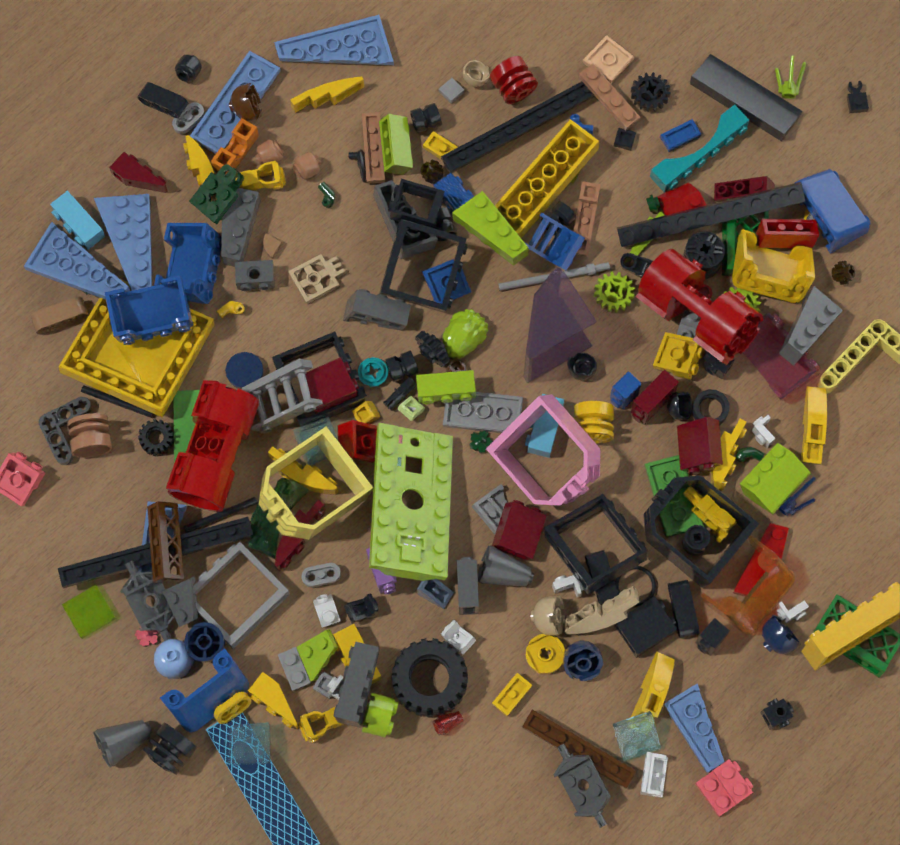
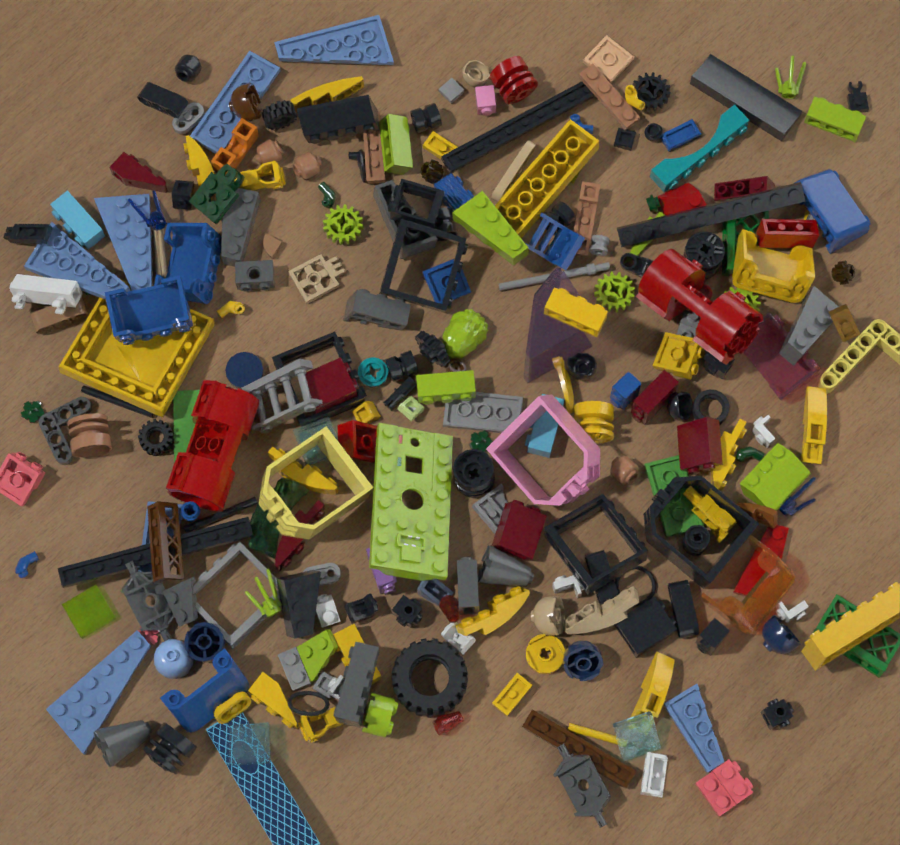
(21, 568): none -> blue arm
(28, 233): none -> black hinge
(32, 411): none -> dark green plant
(45, 290): none -> white brick
(94, 696): none -> medium blue wing
(156, 218): none -> clear blue plant
(160, 255): none -> tan axle
(181, 194): none -> black bracket
(190, 507): none -> blue cone
(270, 606): none -> lime plant
(279, 115): none -> black tyre
(299, 602): none -> black wedge
(305, 713): none -> black tyre
(335, 222): none -> lime gear
(338, 119): none -> black slope
(405, 605): none -> black brick
(450, 608): none -> clear red cone
(471, 463): none -> black wheel
(485, 100): none -> bright pink brick
(499, 612): none -> yellow slope
(514, 170): none -> tan beam
(558, 363): none -> yellow piece
(575, 311): none -> yellow brick
(592, 733): none -> yellow bar
(599, 245): none -> light grey wheel
(624, 470): none -> nougat head
(632, 98): none -> yellow arm
(653, 132): none -> black plate
(761, 513): none -> dark orange slope
(835, 119): none -> lime brick
(844, 322): none -> pearl gold plate

